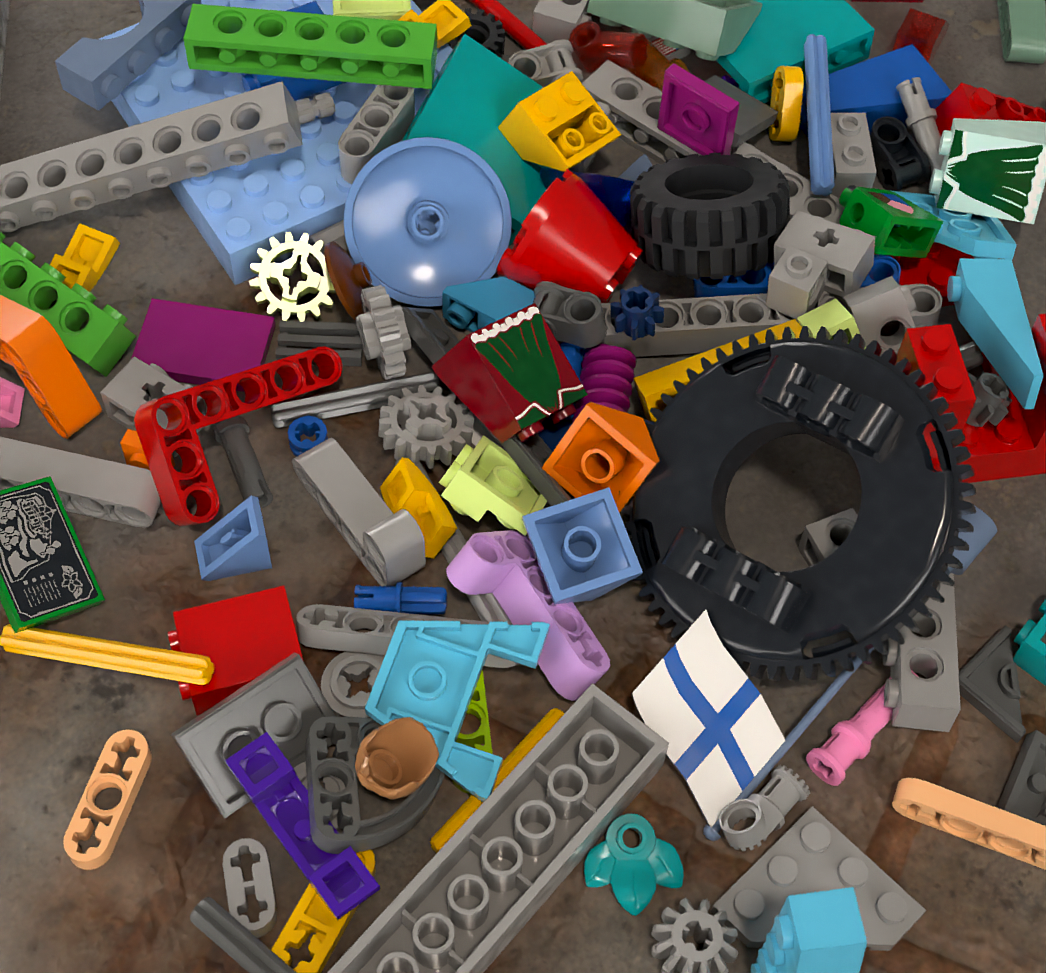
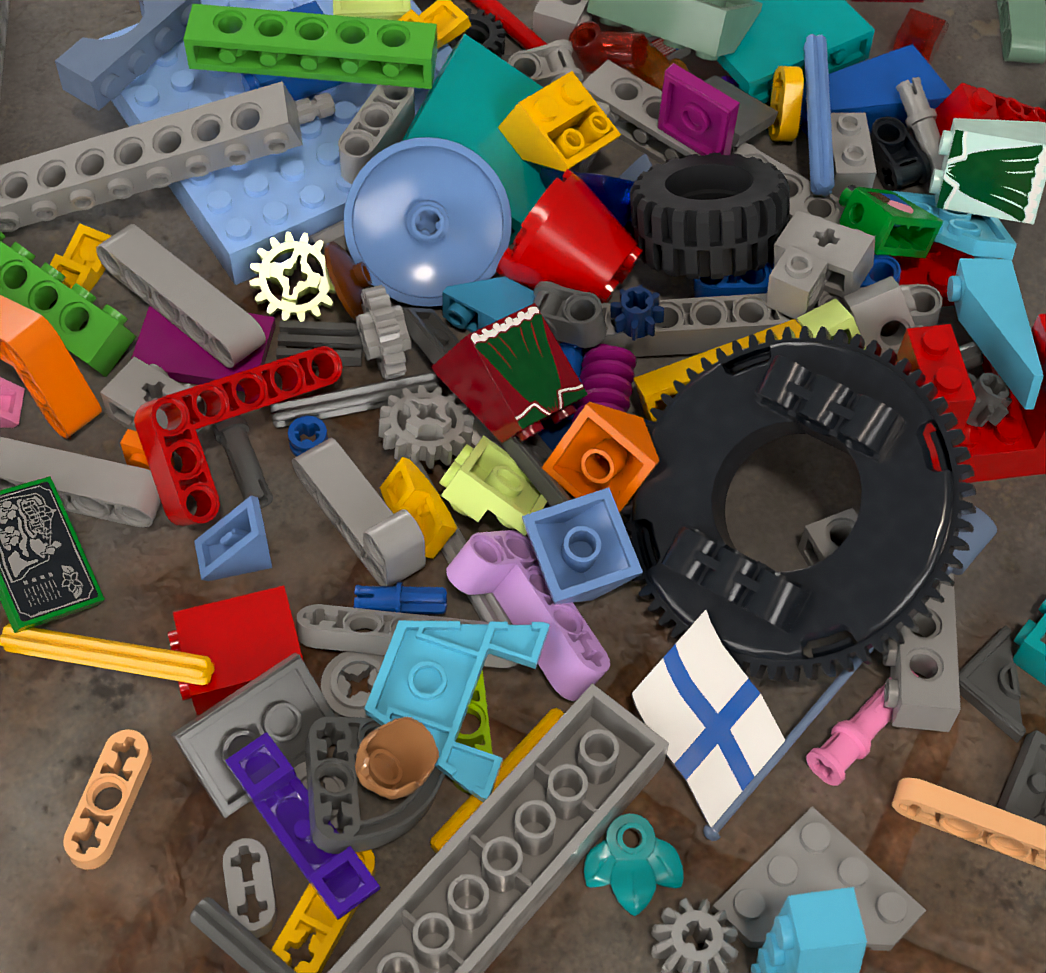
(181, 295): none -> light grey beam
(766, 807): light grey connector -> none

